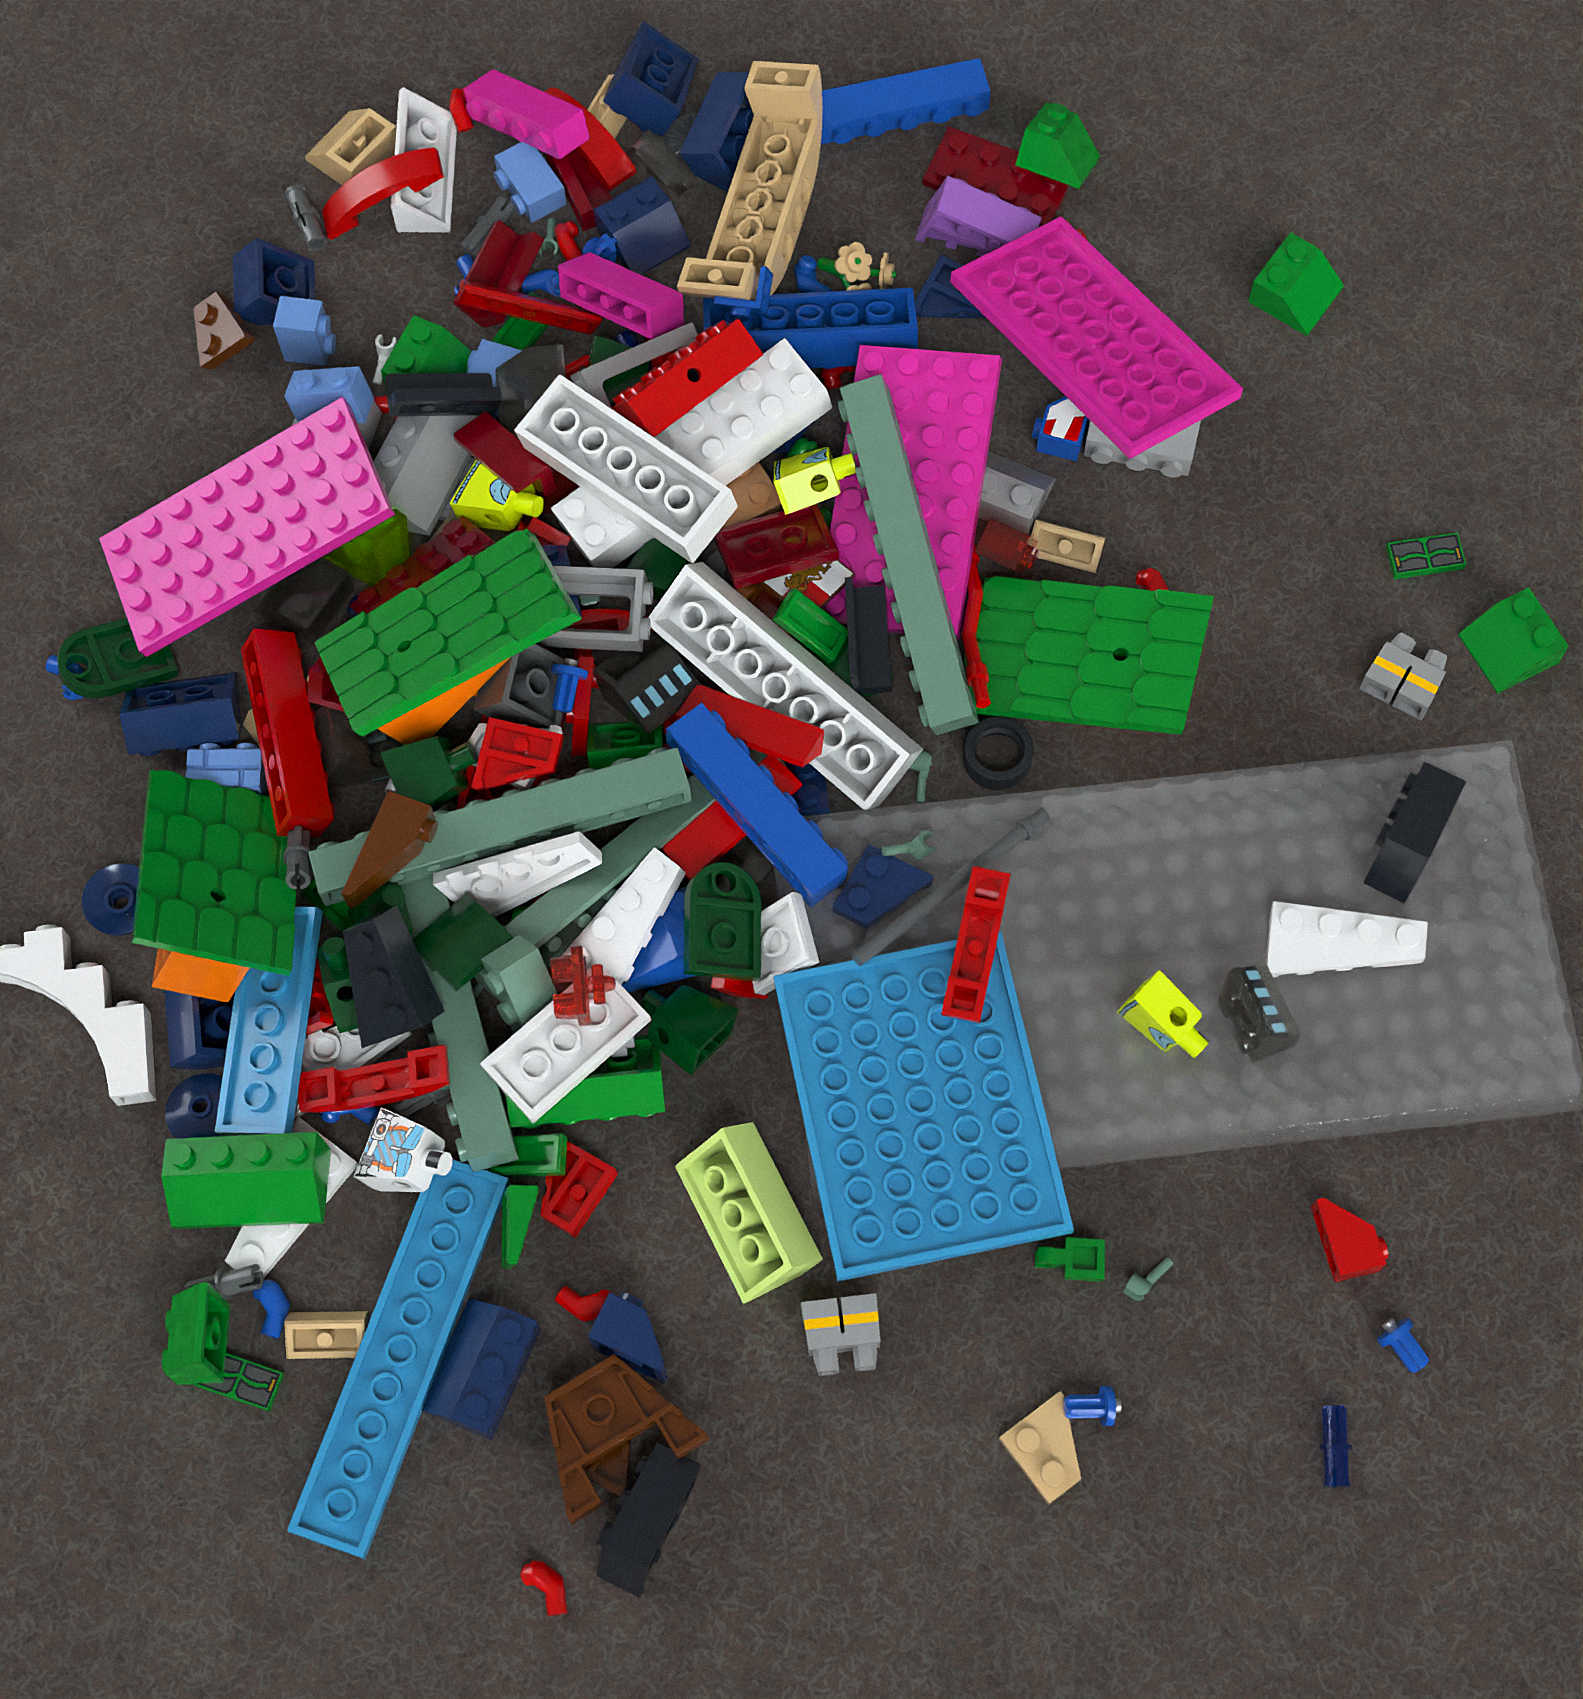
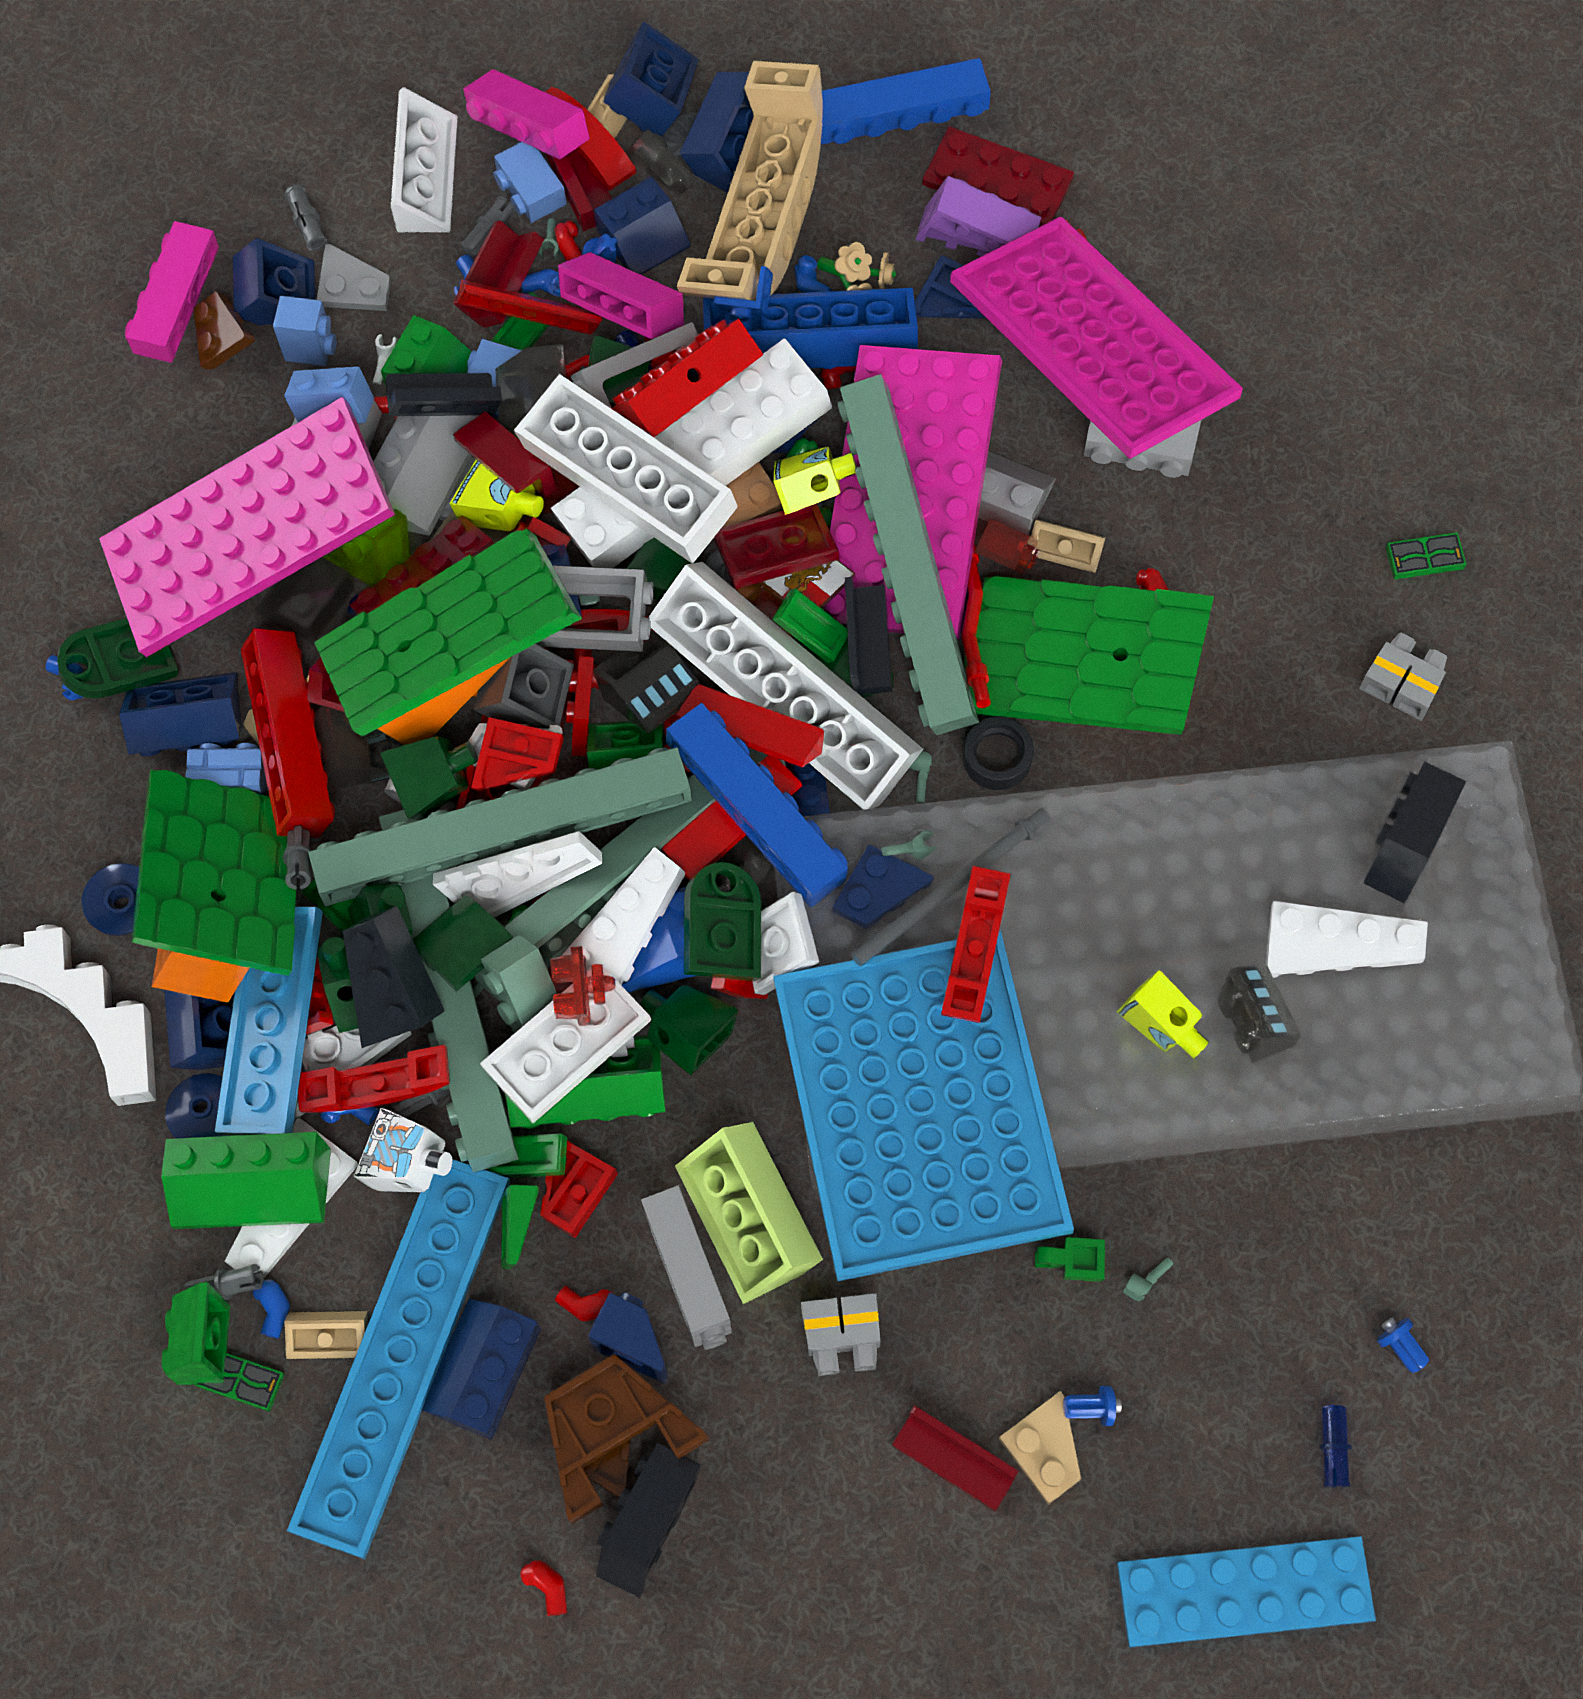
(172, 291): none -> dark pink brick
(351, 282): none -> light grey wing
(354, 145): tan slope -> none
(392, 843): reddish brown slope -> none
(411, 169): red slope -> none
(459, 112): red arm -> none
(566, 684): blue piece -> none
(687, 1268): none -> light grey piece
(955, 1458): none -> dark red panel
(1058, 146): green slope -> none
(1060, 430): slope -> none
(1245, 1592): none -> dark azure plate
(1296, 285): green slope -> none
(1348, 1242): red slope -> none
(1514, 641): green slope -> none

